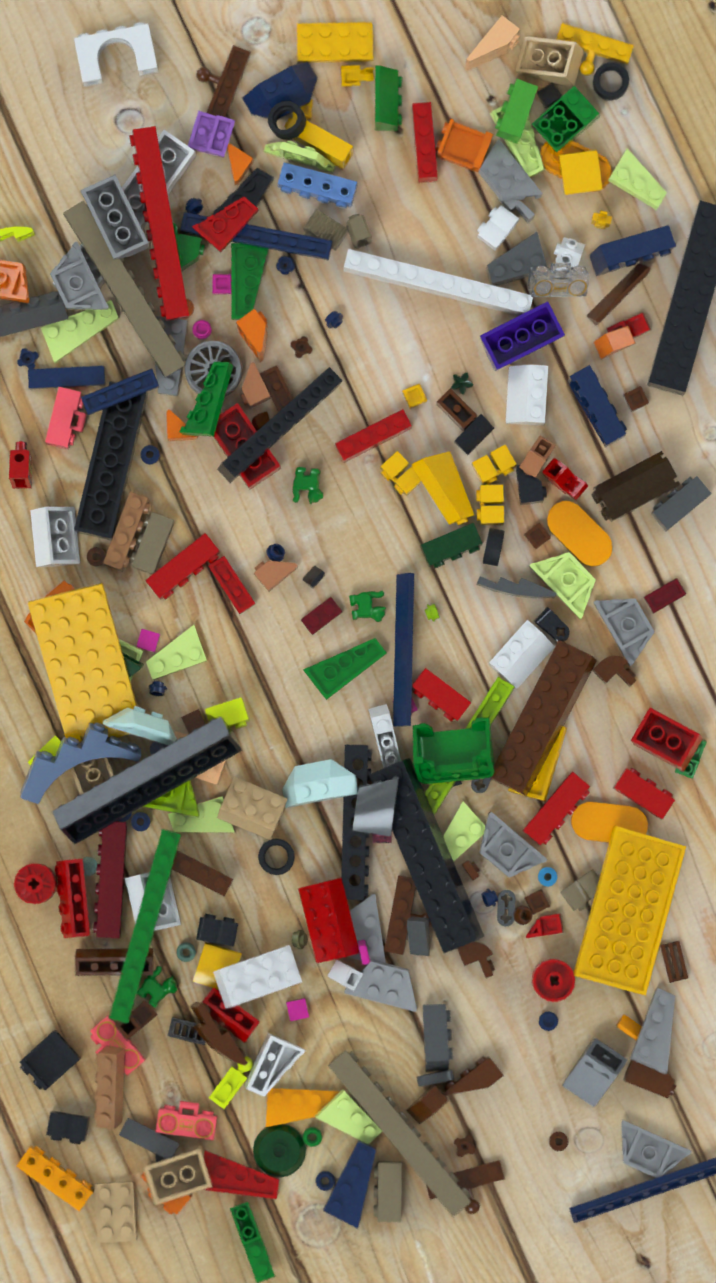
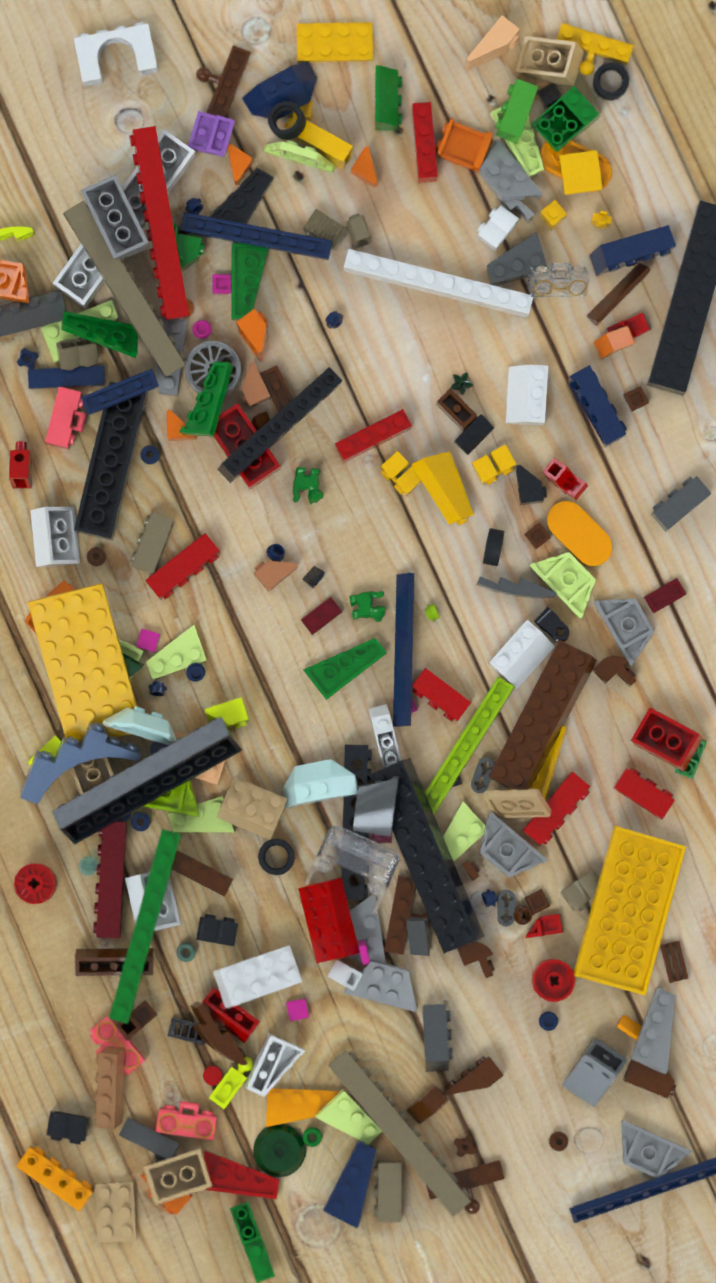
(49, 1060): black panel -> none
(72, 898): red brick -> none
(76, 353): none -> dark tan brick
(77, 282): light grey wing -> none
(104, 332): none -> green wing
(126, 531): medium nougat brick -> none
(155, 989): green animal -> none
(193, 721): reddish brown tile -> none
(195, 672): none -> dark blue plate
(212, 1075): none -> red tile
(213, 959): yellow slope -> none
(226, 224): red wing -> none
(231, 585): red plate -> none
(285, 260): dark blue plate -> none
(299, 939): olive plate -> none
(301, 342): reddish brown plate -> none
(317, 185): medium blue brick -> none
(325, 1187): dark blue plate -> none
(352, 75): yellow plate -> none
(359, 856): none -> clear windscreen
(364, 168): none -> orange slope
(414, 396): yellow tile -> none
(436, 1077): dark grey beam -> none
(451, 546): dark green brick -> none
(453, 753): green windscreen -> none
(490, 514): yellow piece -> none
(517, 803): none -> tan plate
(521, 336): dark purple slope -> none
(537, 456): nougat brick -> none
(542, 872): dark azure plate -> none
(553, 215): none -> yellow brick
(569, 251): white brick -> none
(596, 820): light orange tile -> none
(635, 487): dark brown brick -> none
(637, 181): yellowish green wing -> none

